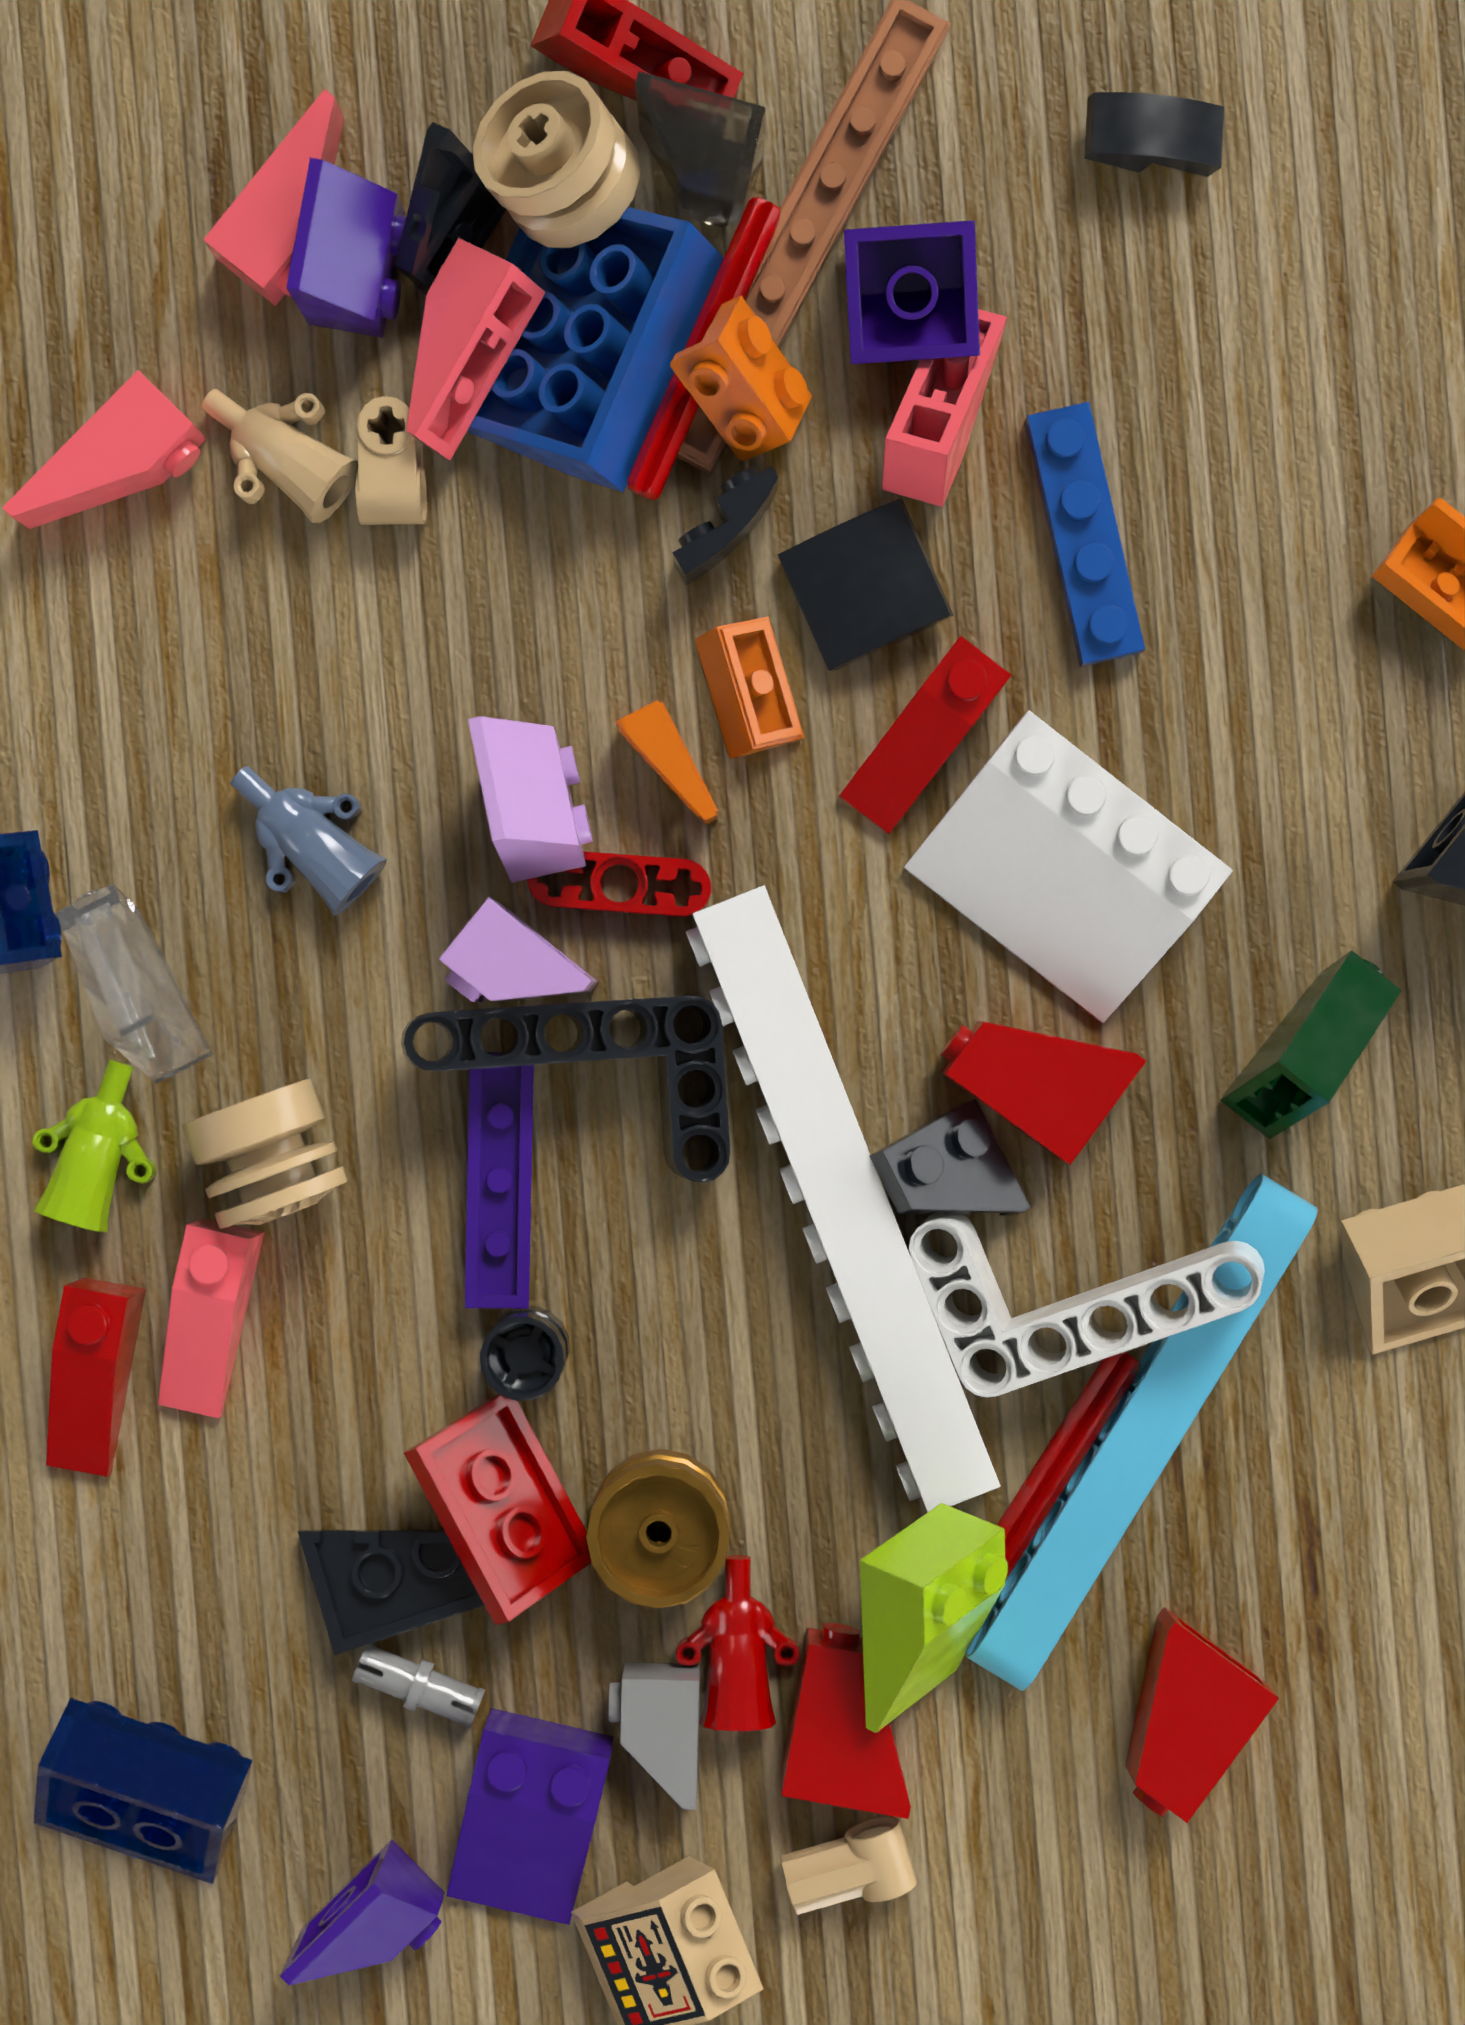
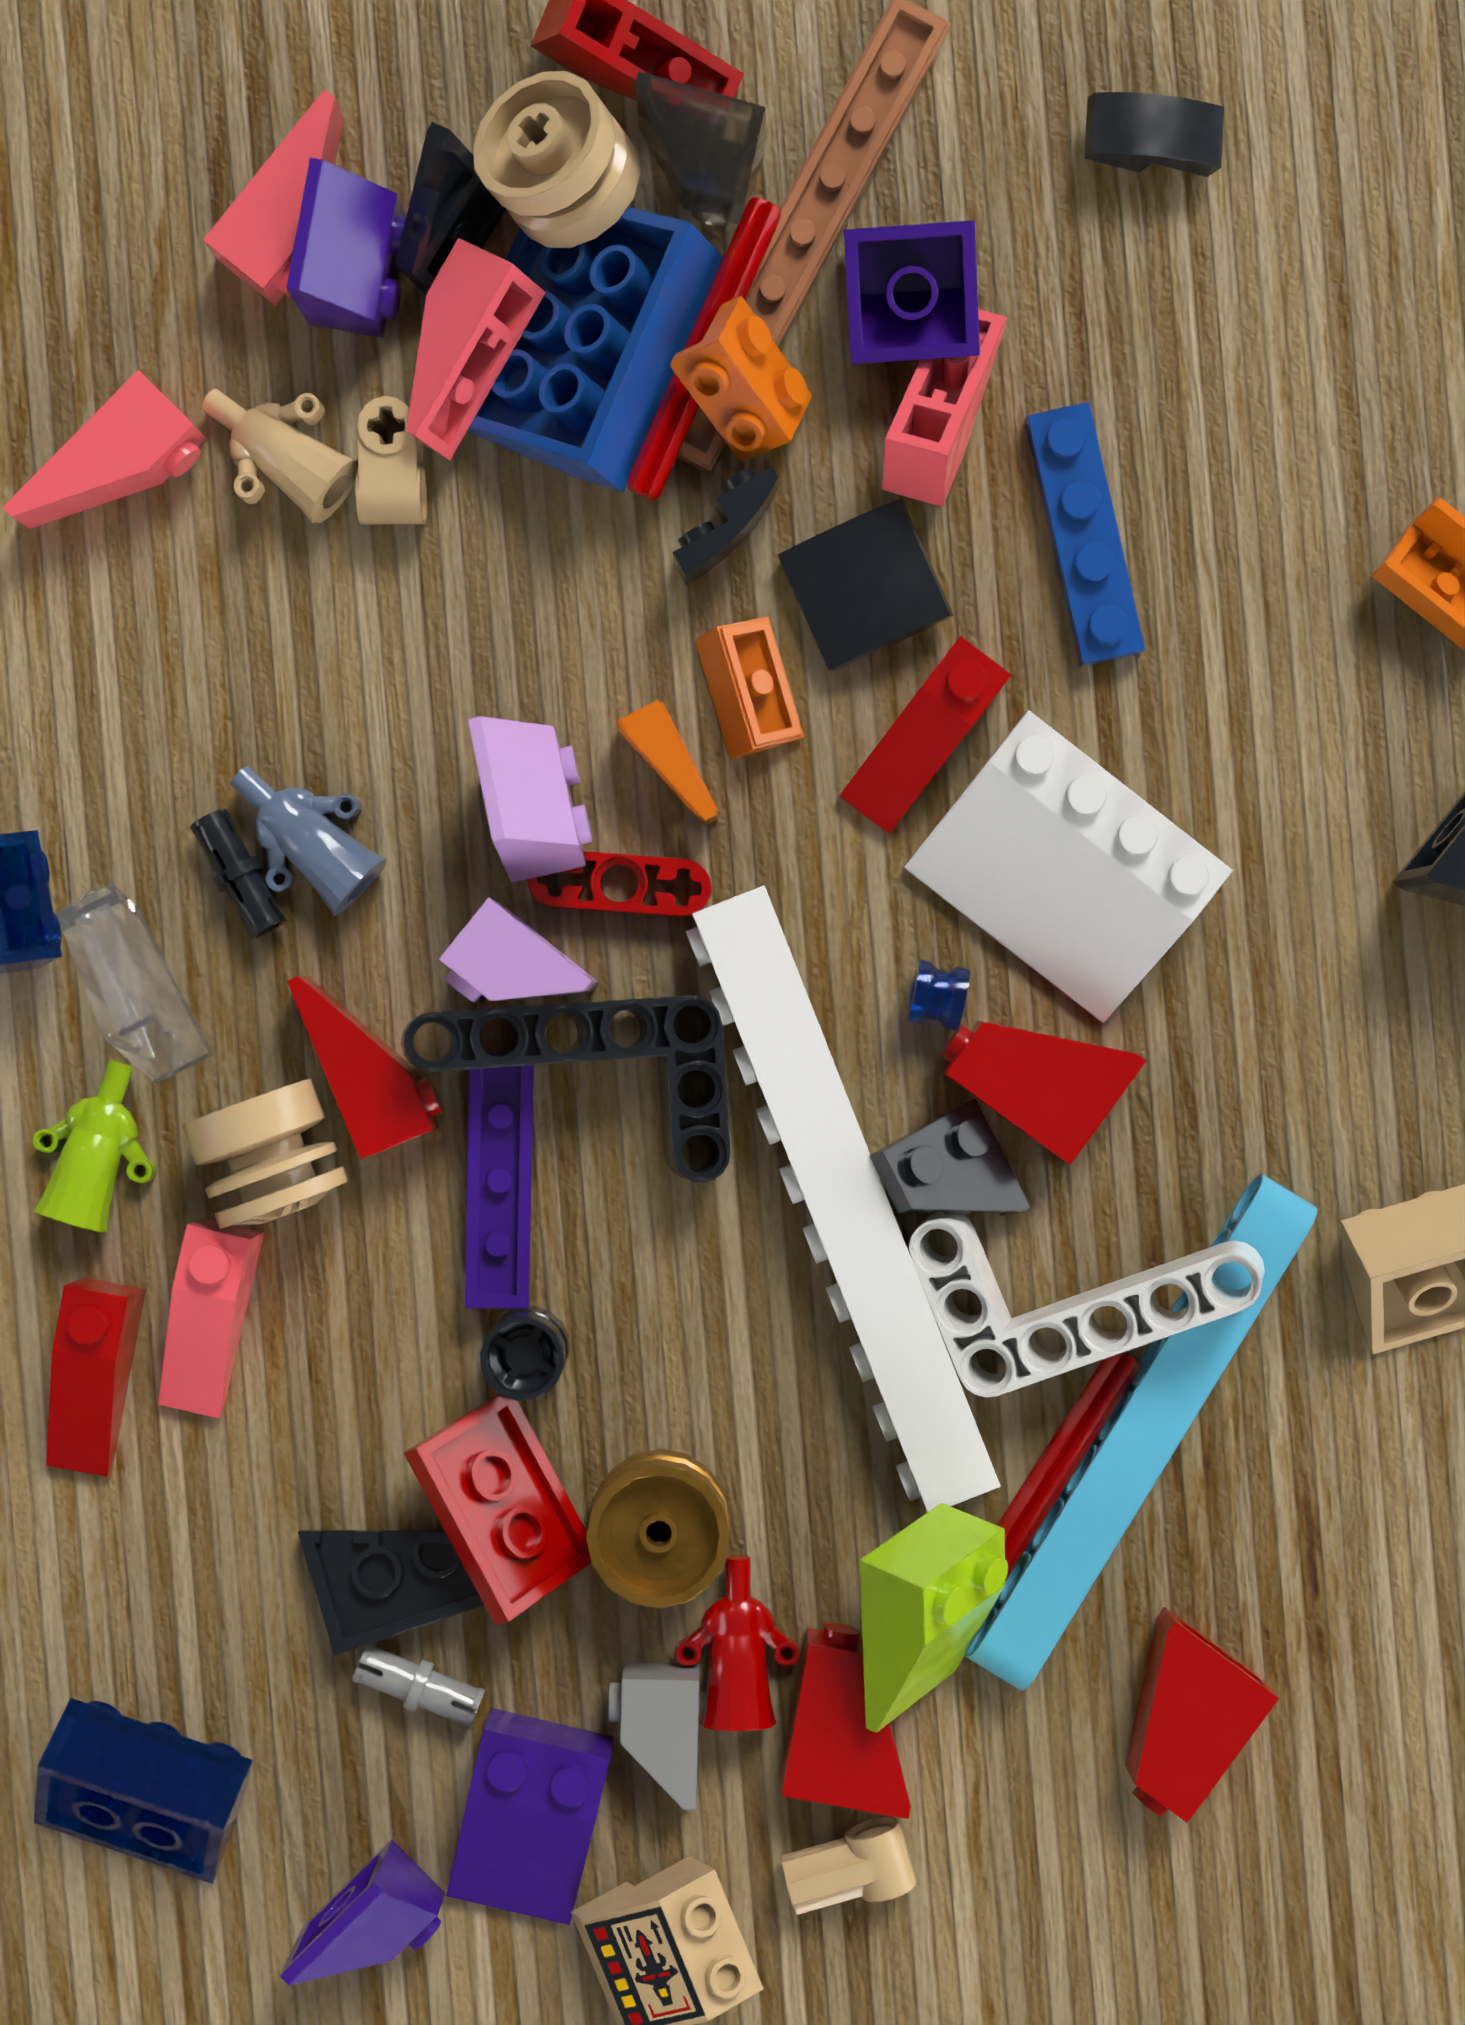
(238, 873): none -> black pin
(370, 1081): none -> red slope
(938, 994): none -> clear blue wheel
(1313, 1046): dark green slope -> none

